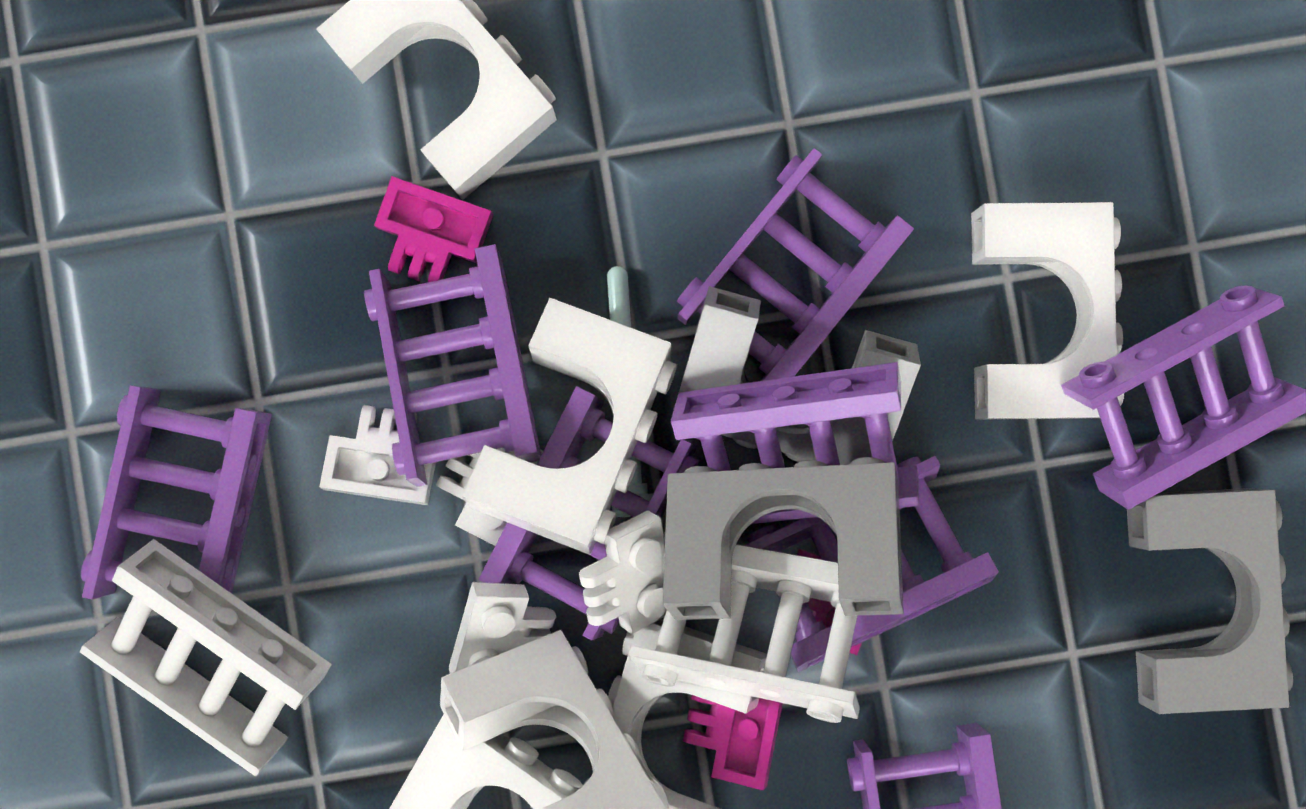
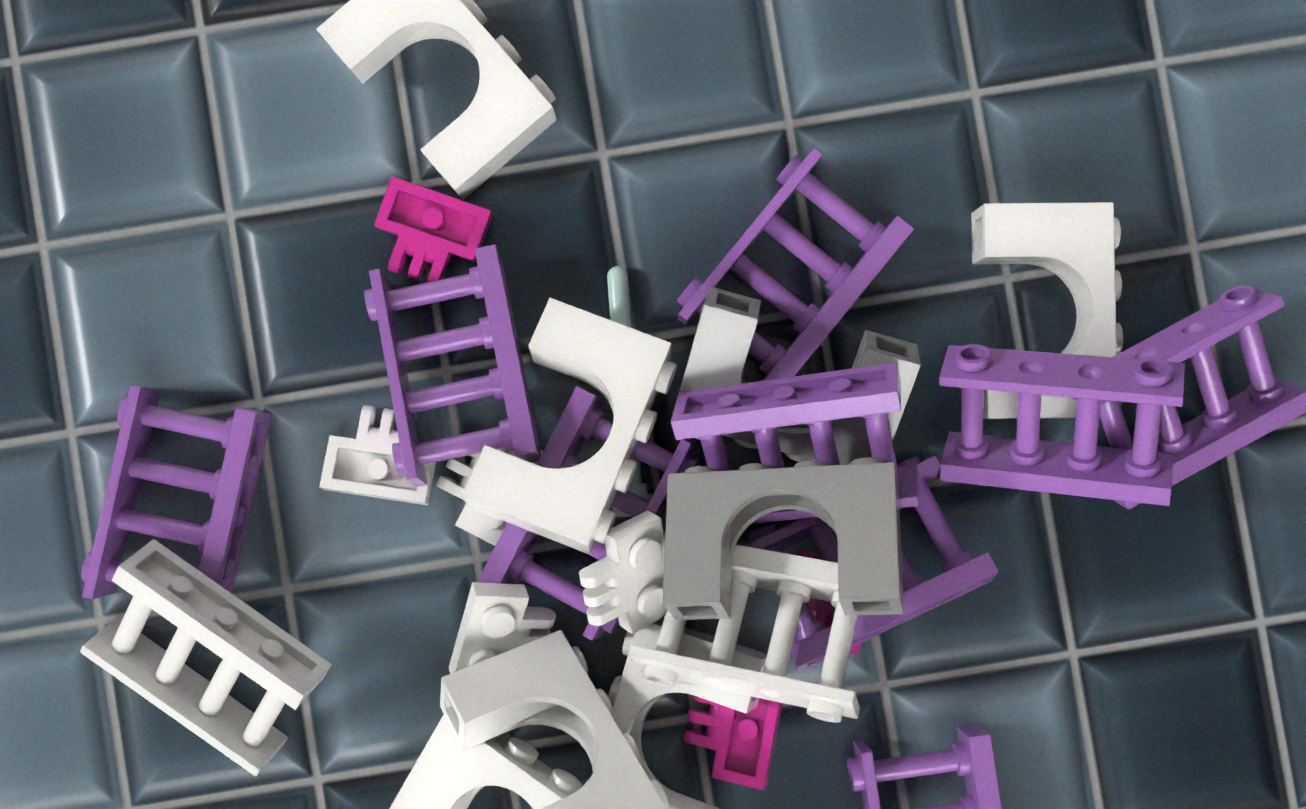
(1061, 467): none -> medium lavender fence
(1248, 659): light grey arch -> none

